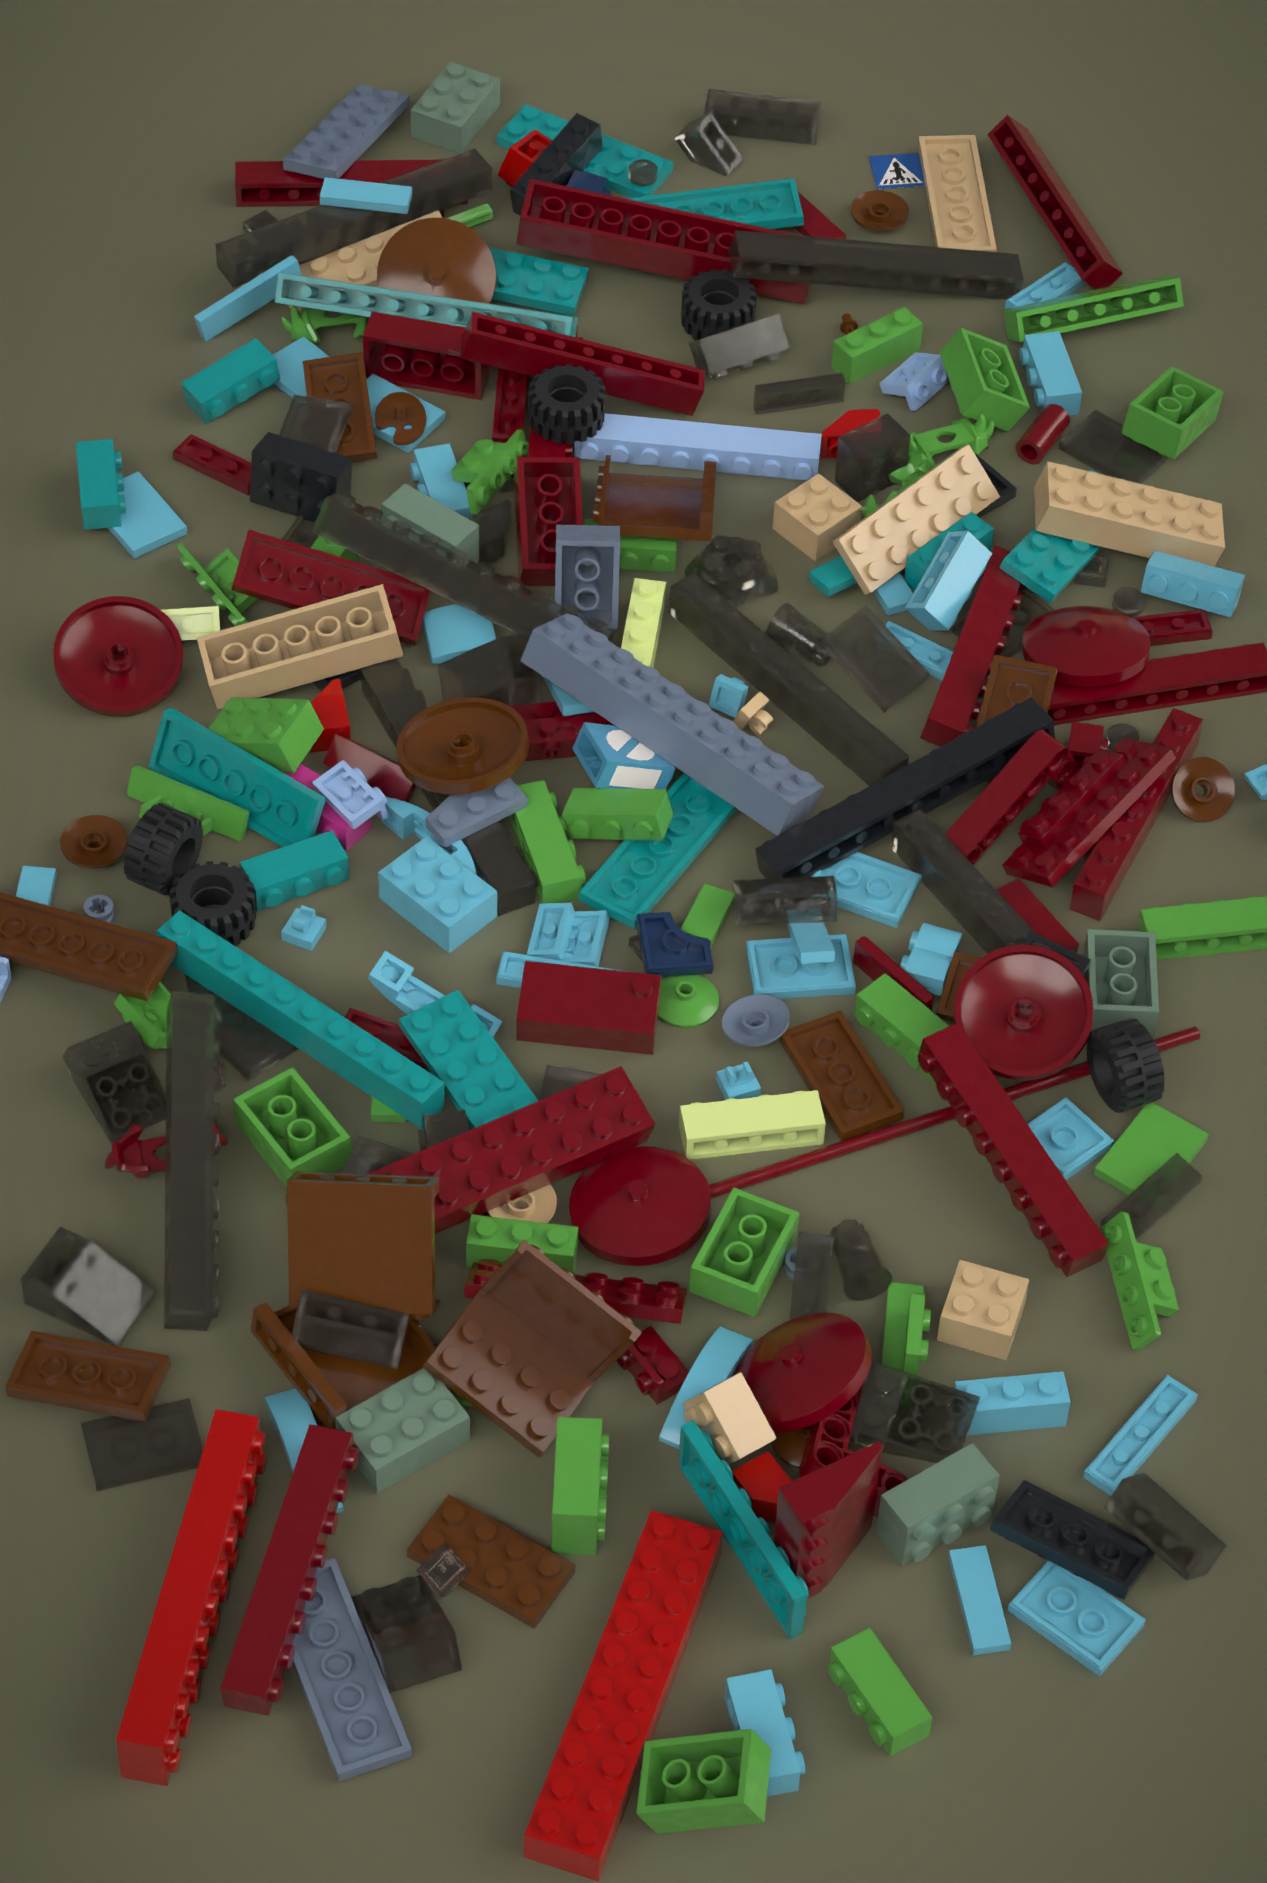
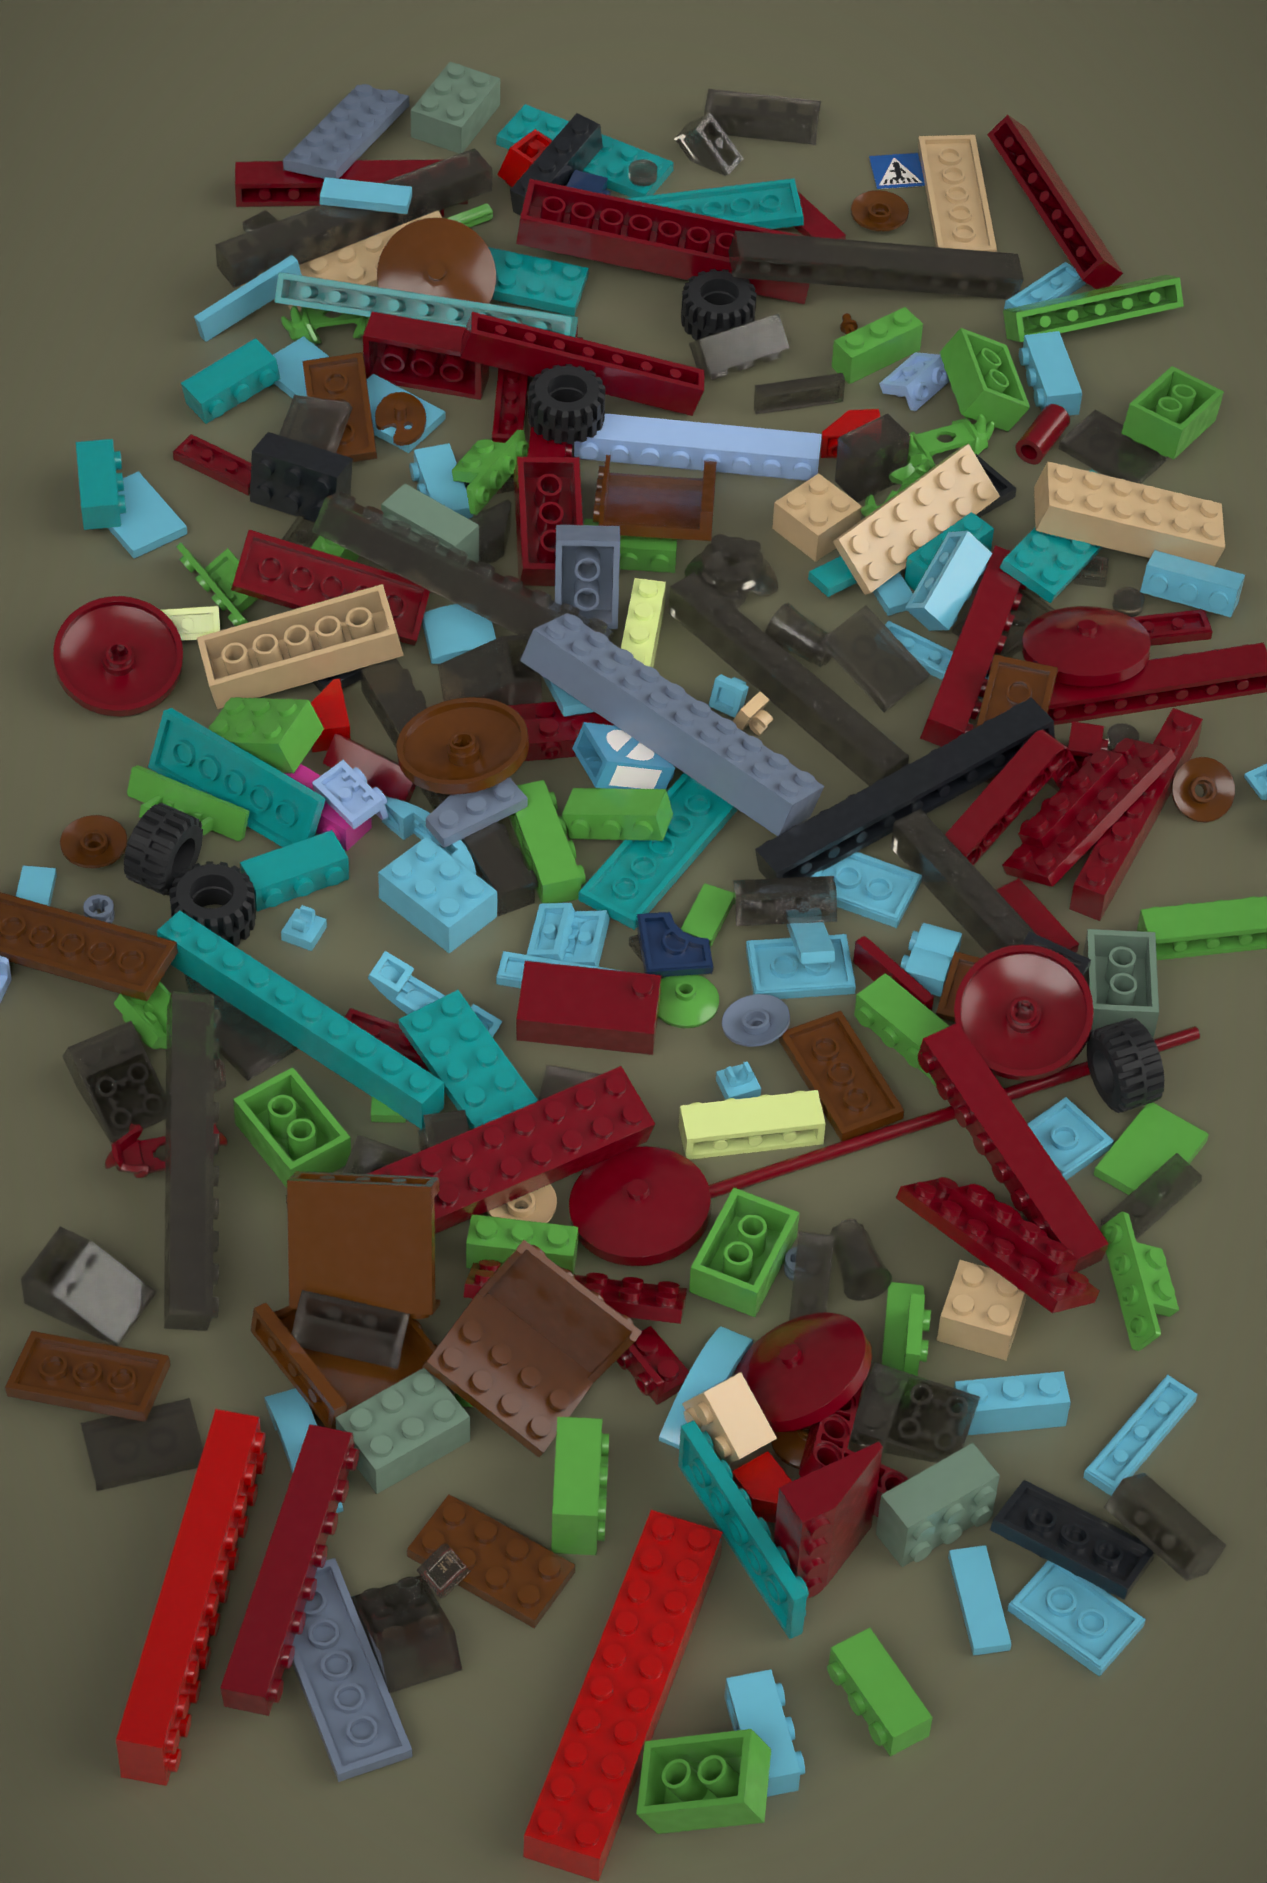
(1002, 1241): none -> dark red plate

